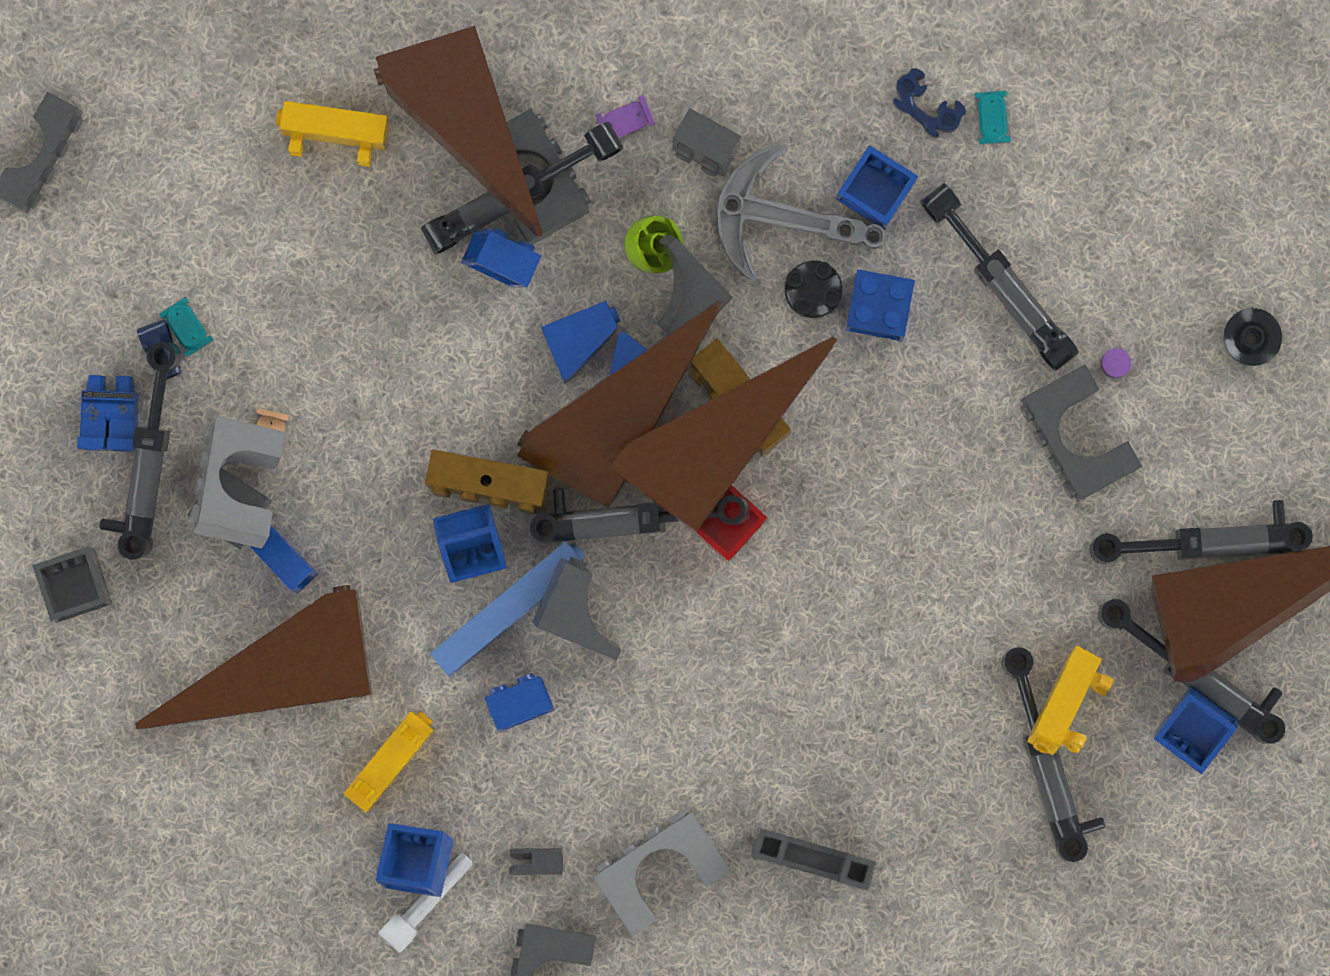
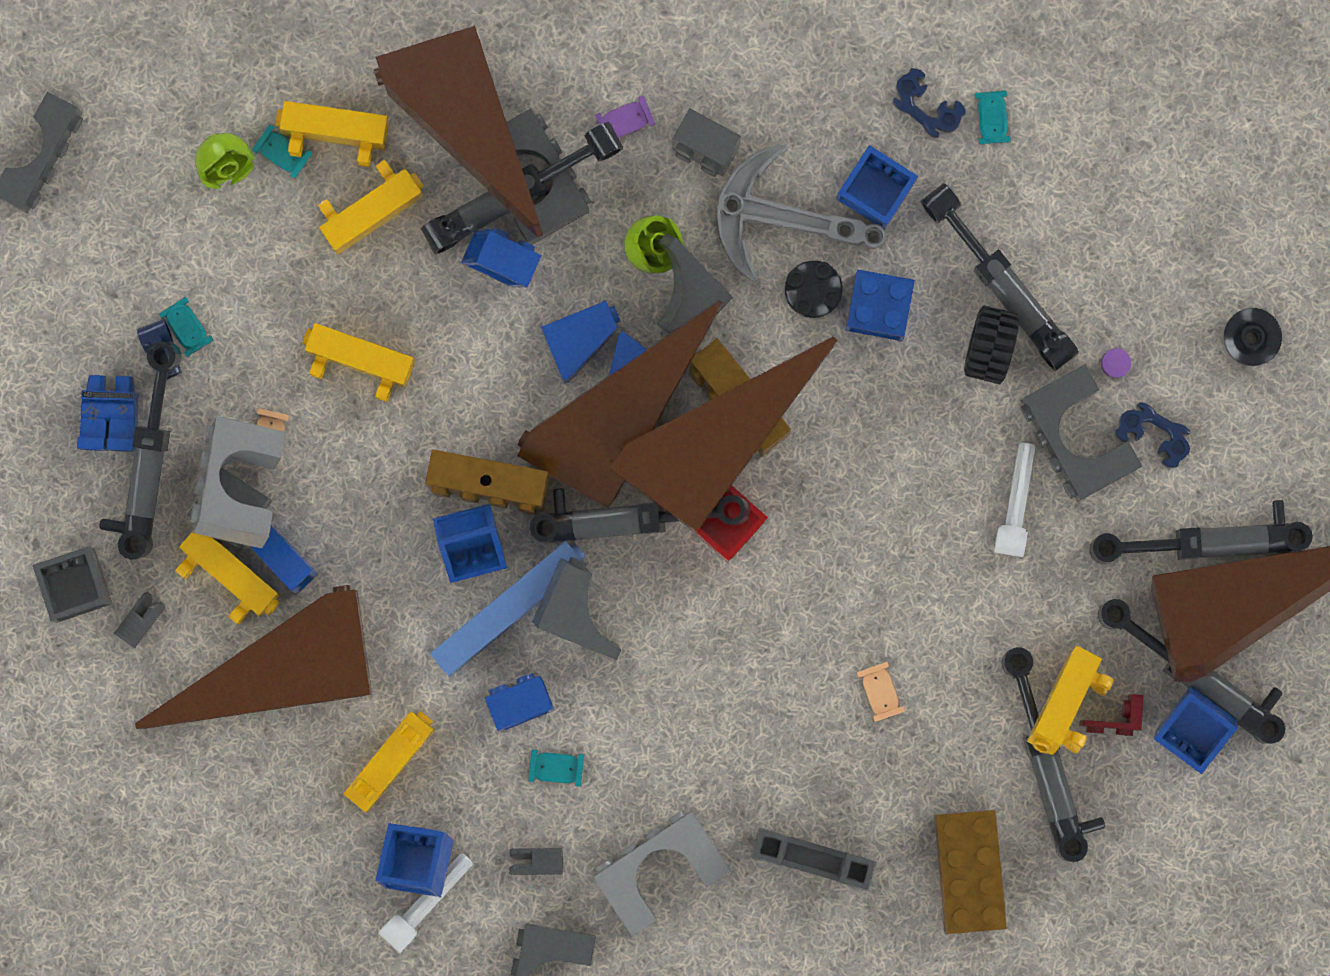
(134, 625): none -> dark grey hinge
(223, 158): none -> lime cylinder
(231, 573): none -> yellow brick
(279, 153): none -> teal piece
(357, 355): none -> yellow brick
(372, 210): none -> yellow brick
(556, 767): none -> teal piece
(880, 692): none -> light nougat piece
(970, 871): none -> pearl gold brick
(991, 344): none -> black tyre
(1012, 537): none -> white axle
(1131, 709): none -> dark red bracket
(1132, 421): none -> dark blue helmet

